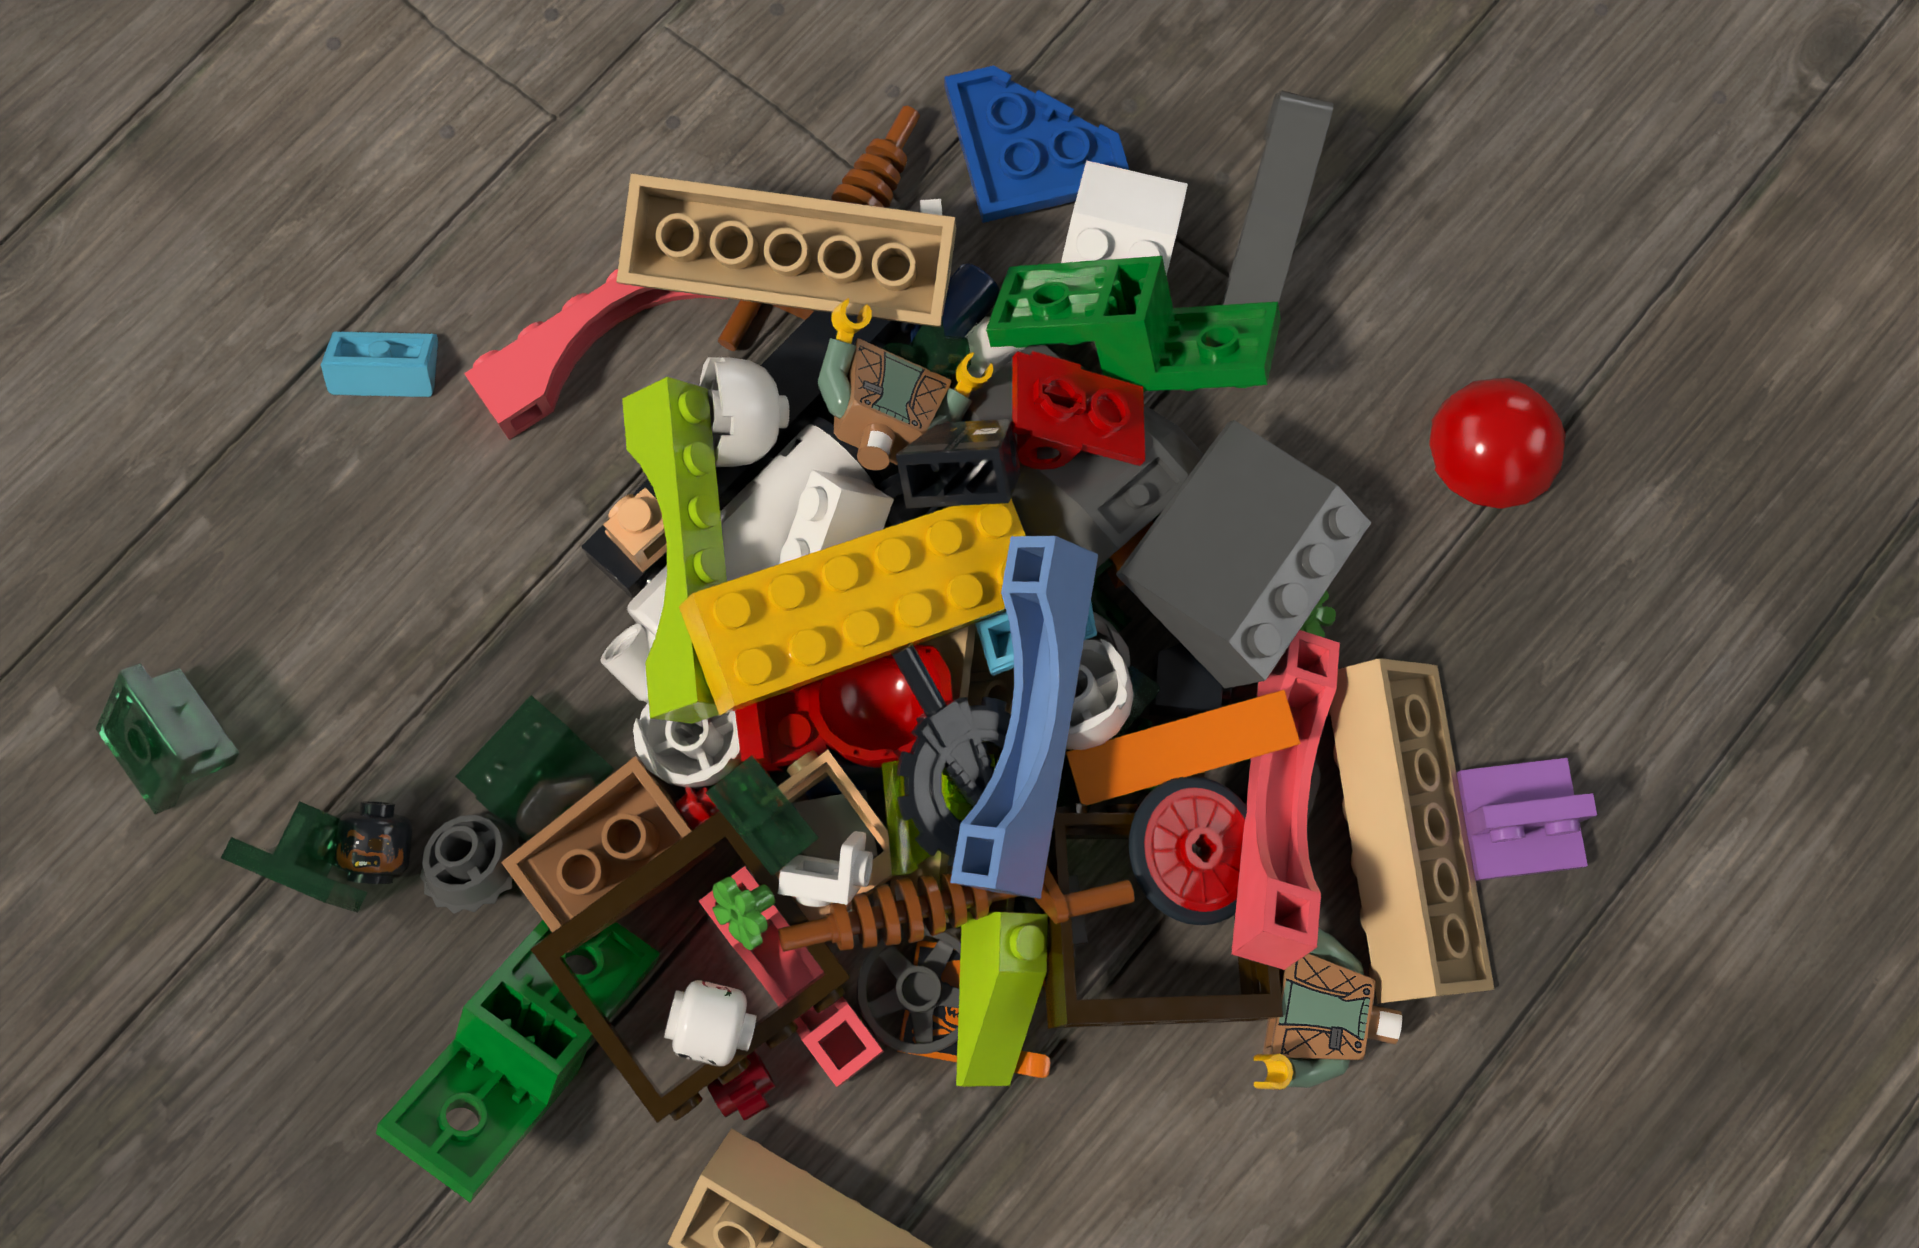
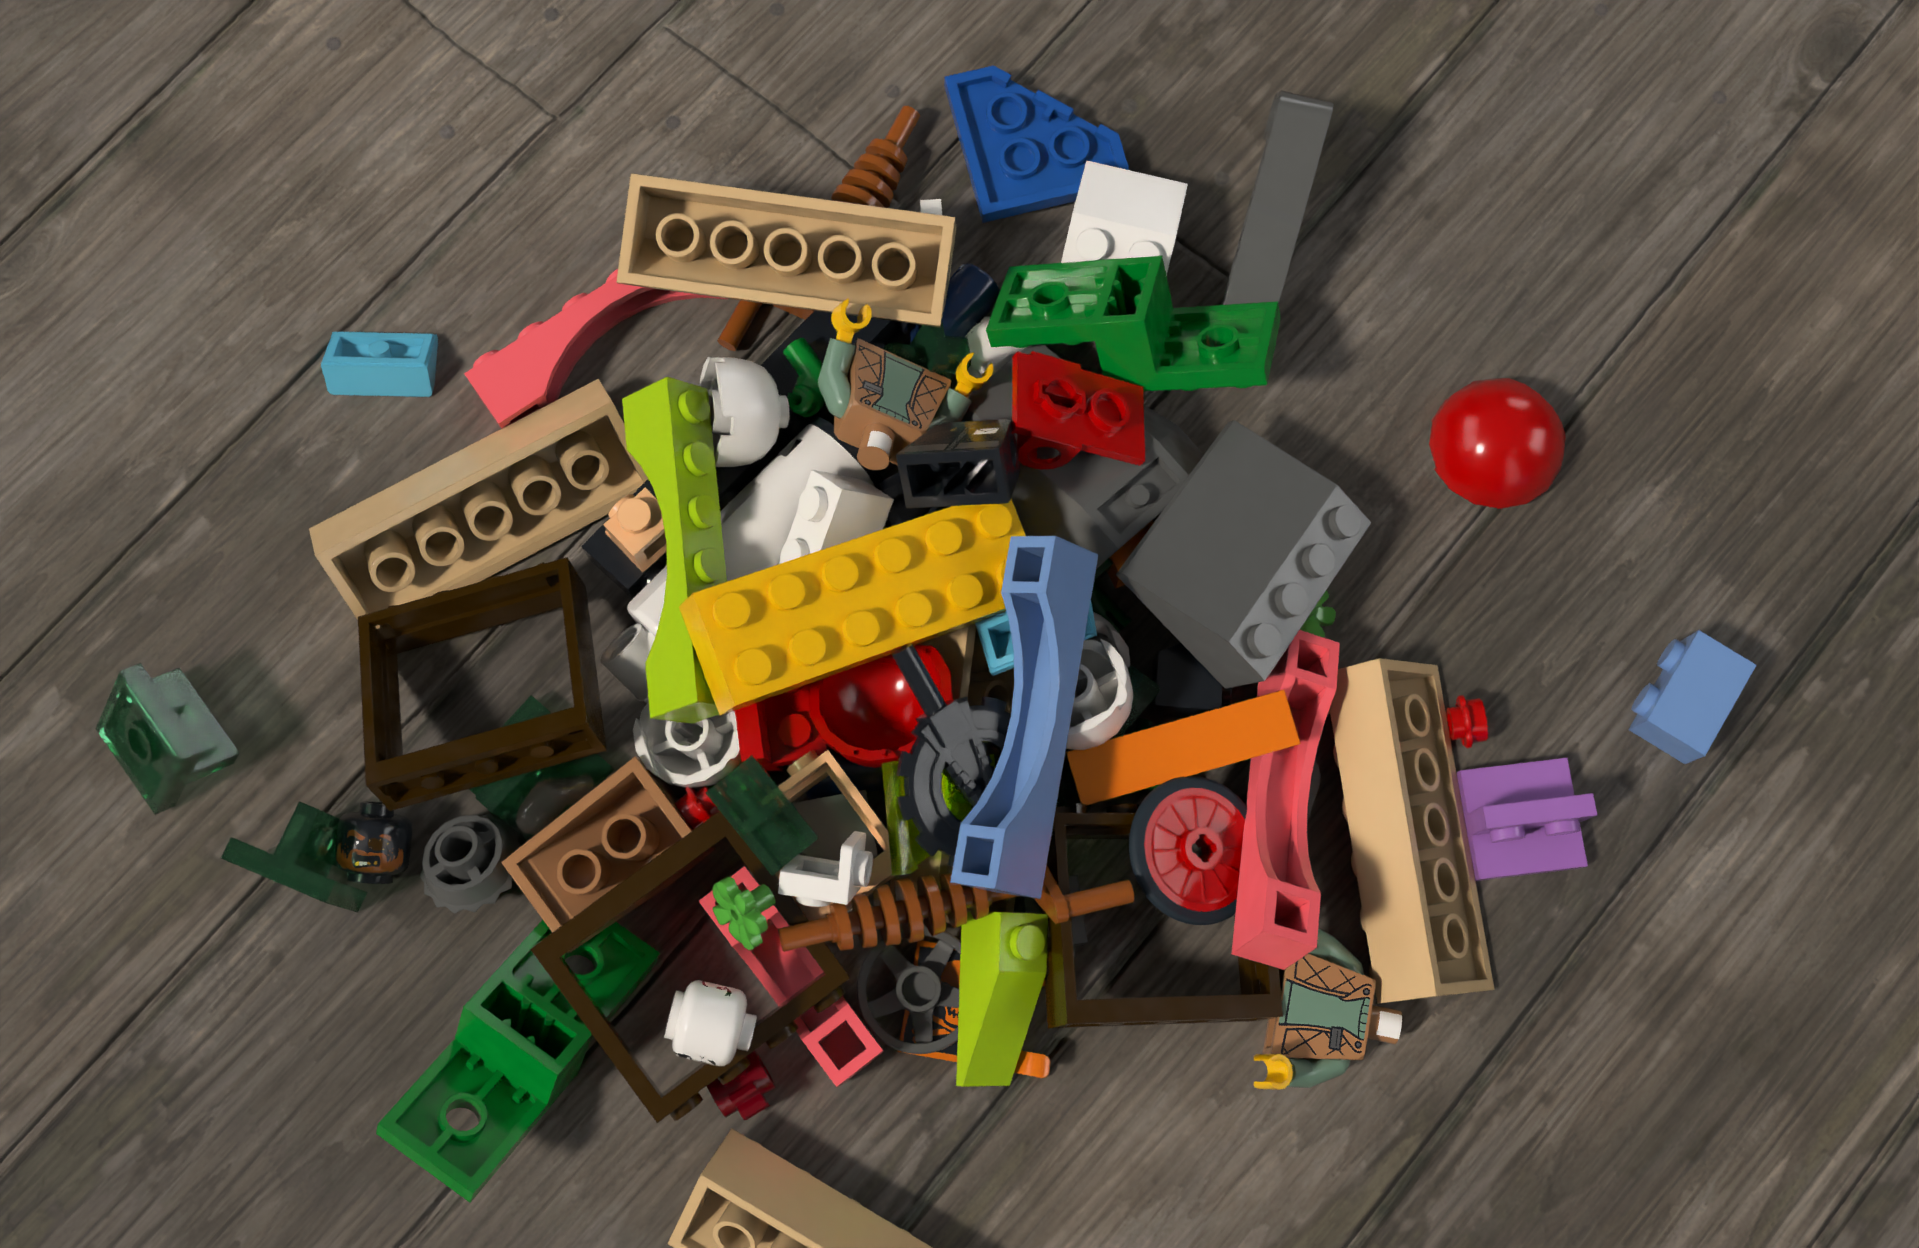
(482, 505): none -> tan slope
(493, 754): none -> dark brown window
(806, 396): none -> green arm
(1467, 721): none -> red plate
(1690, 696): none -> medium blue brick

